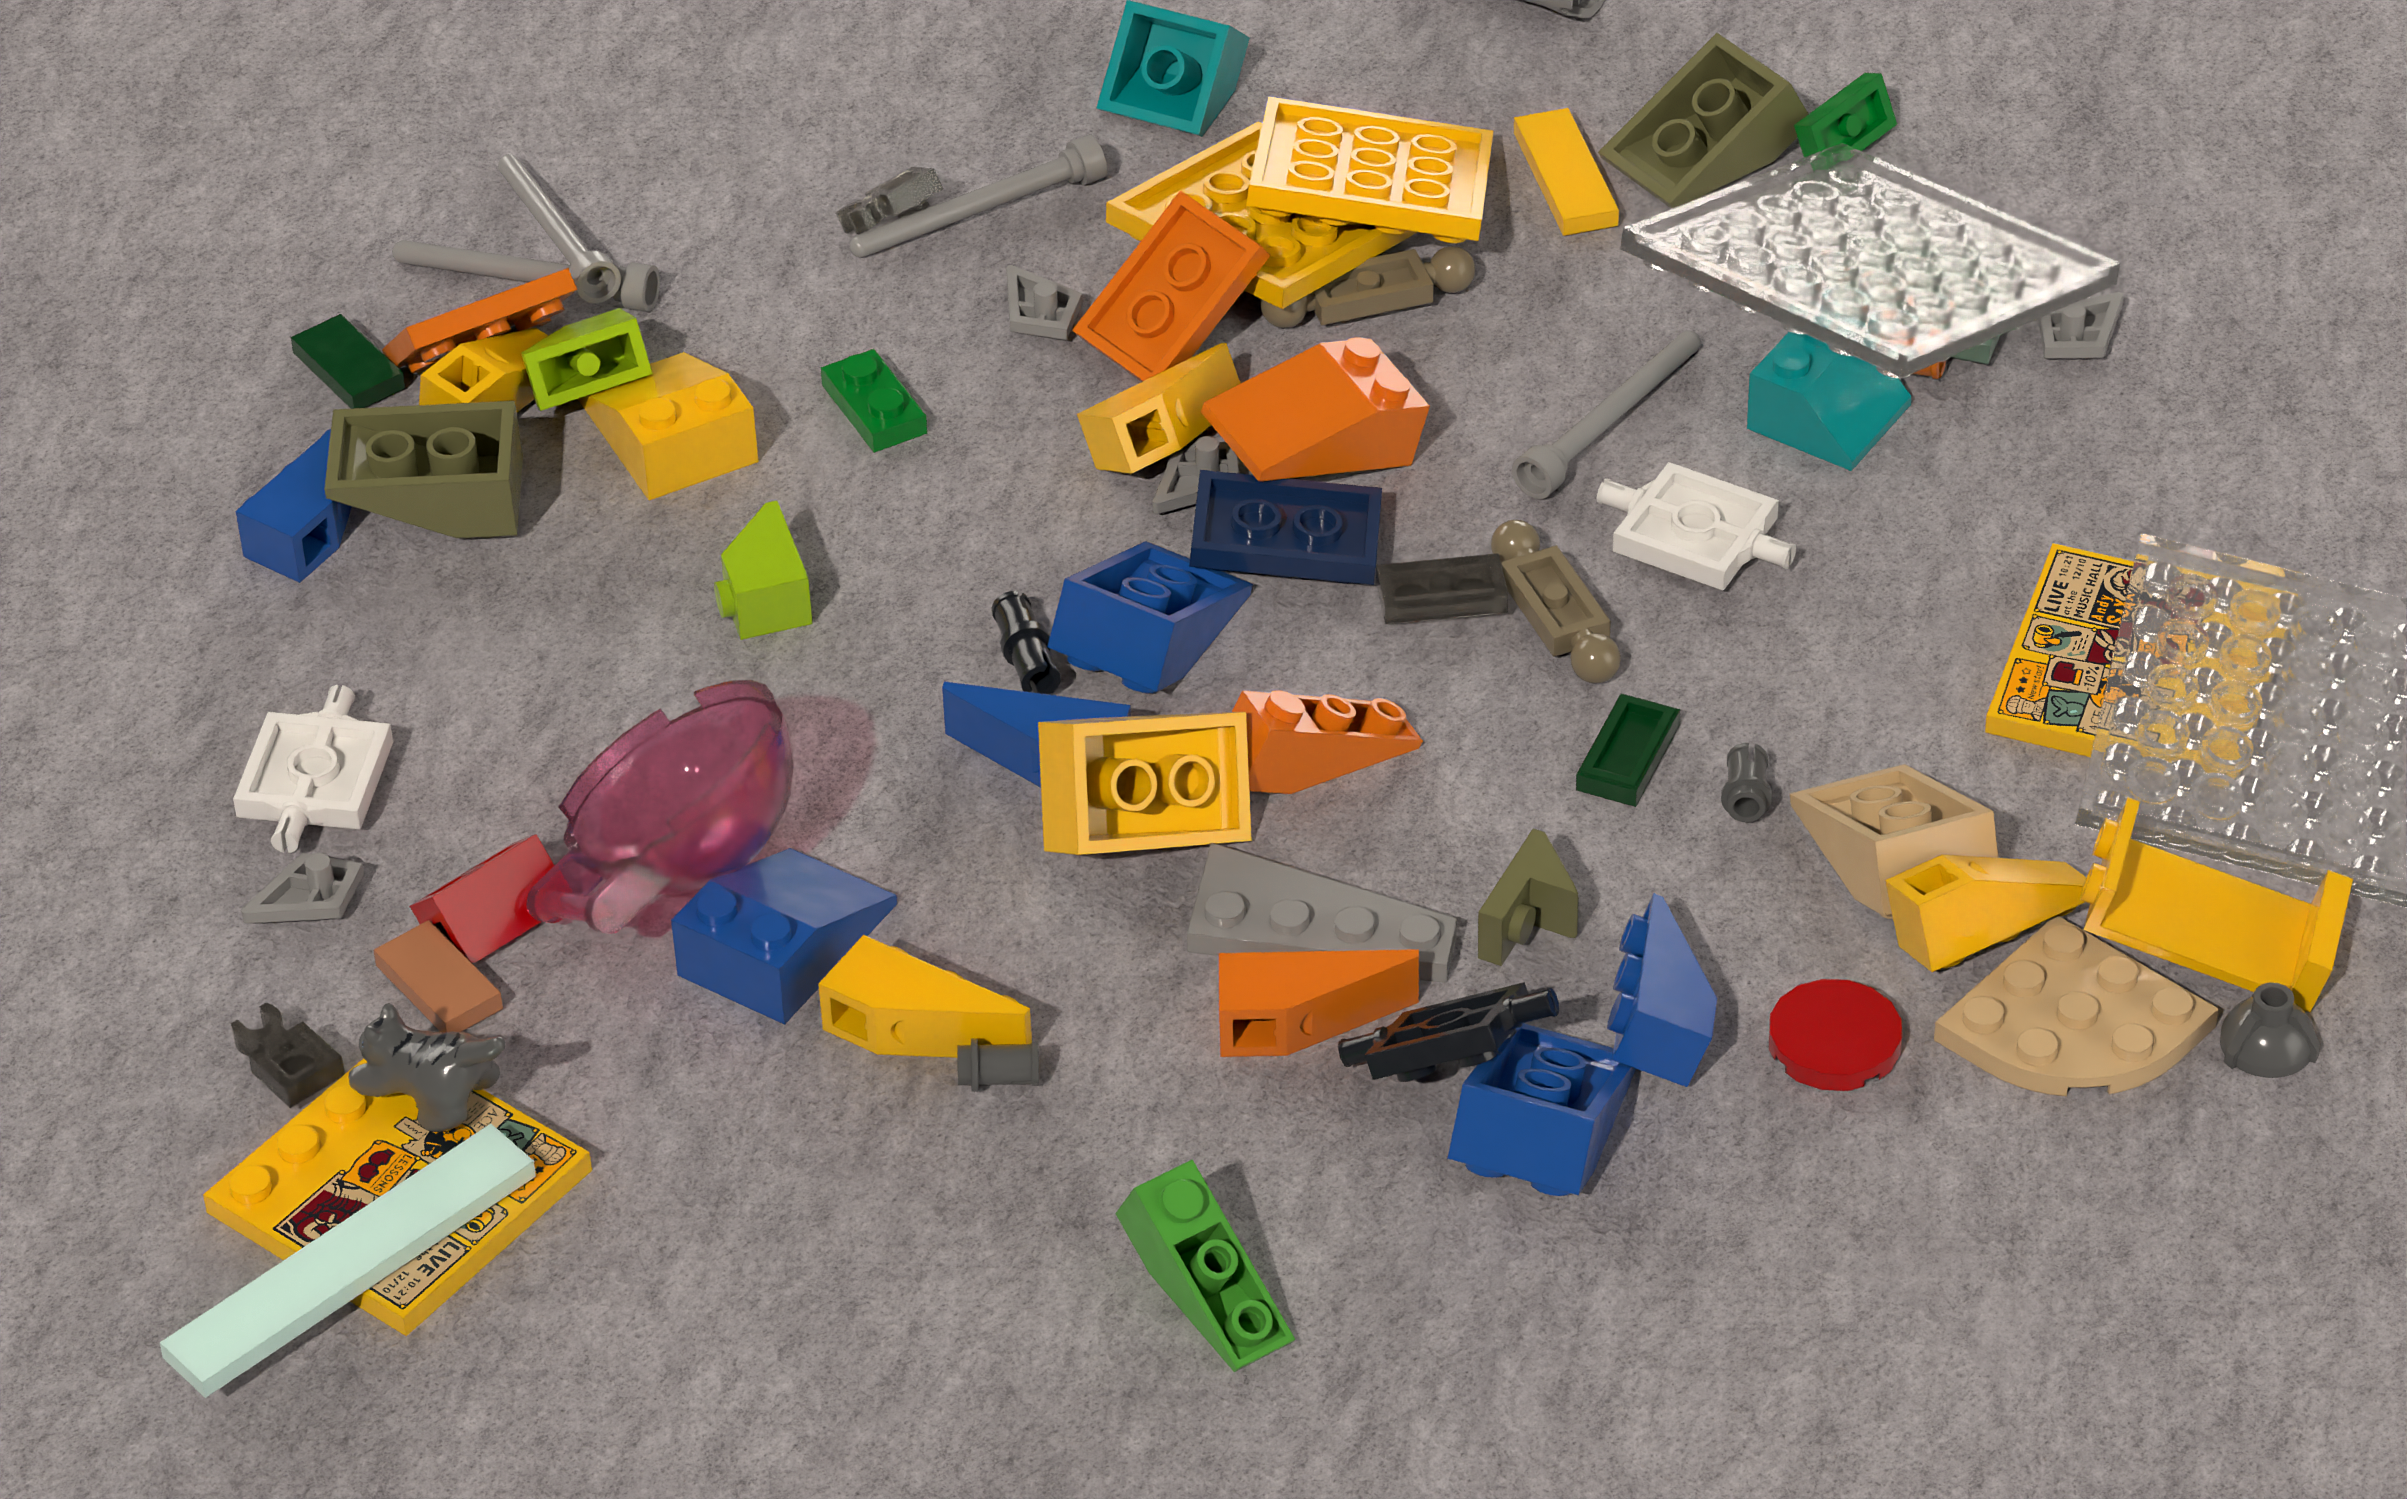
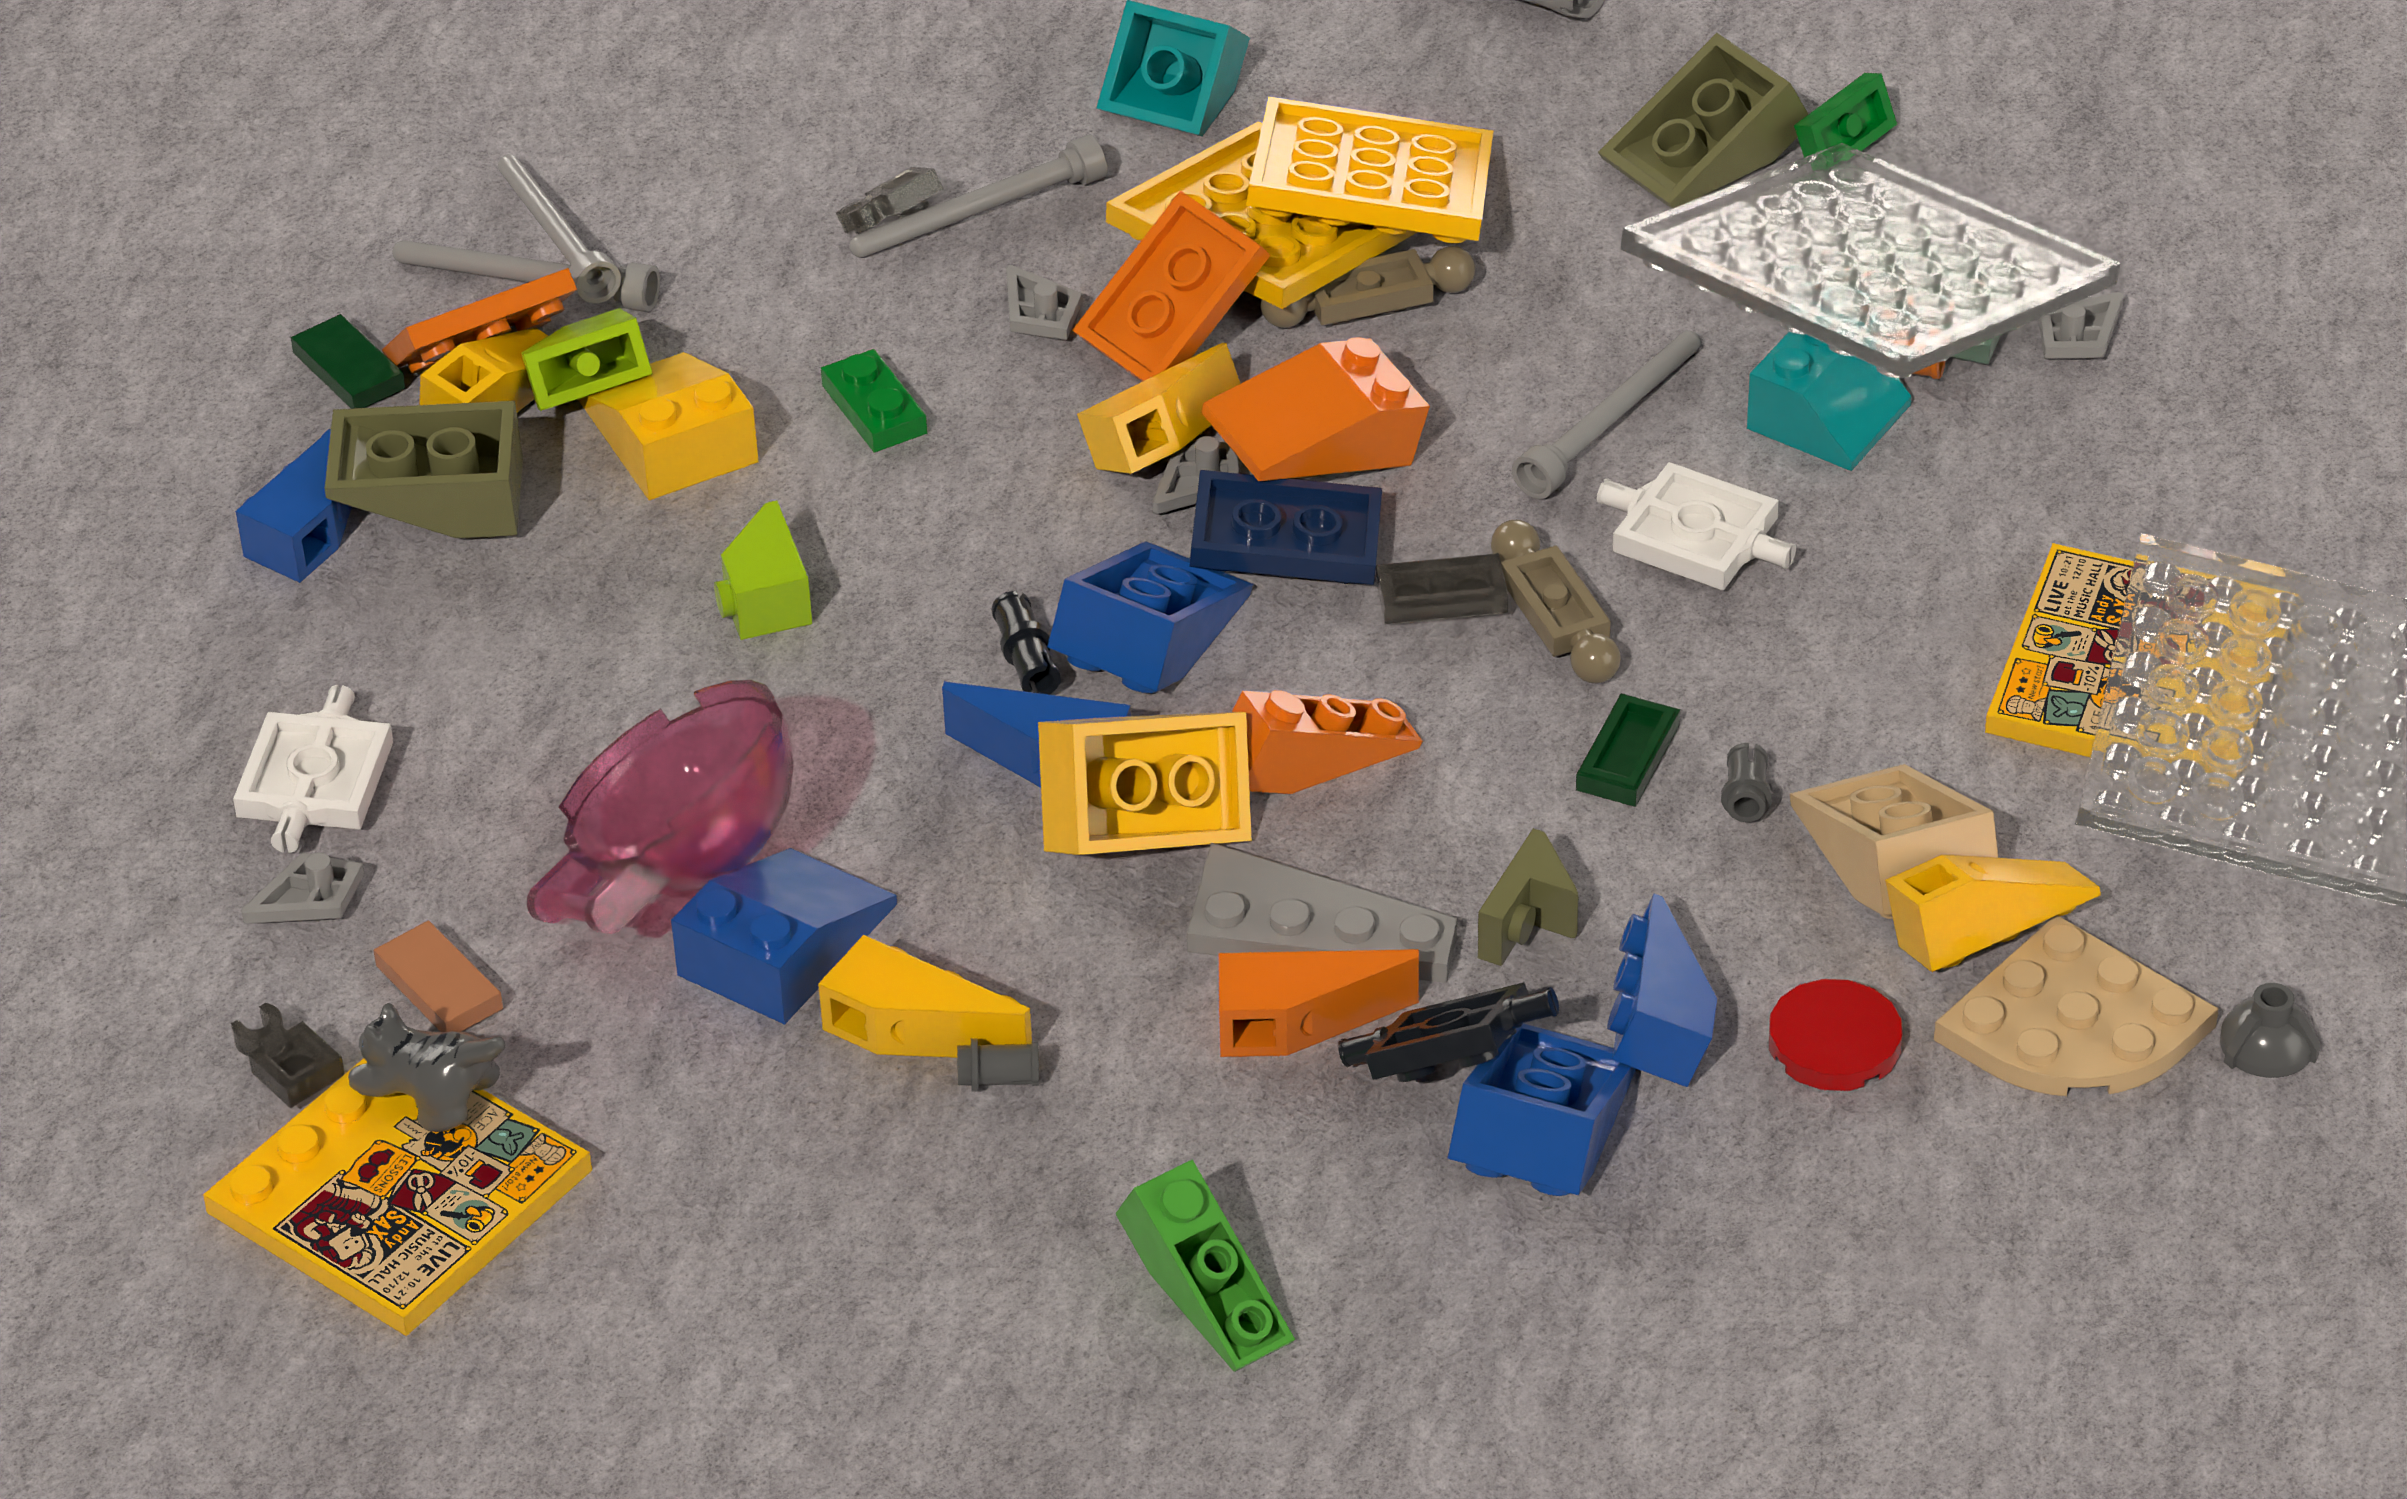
(347, 1260): light aqua tile -> none
(489, 900): panel -> none
(1566, 172): yellow tile -> none
(2211, 917): yellow panel -> none

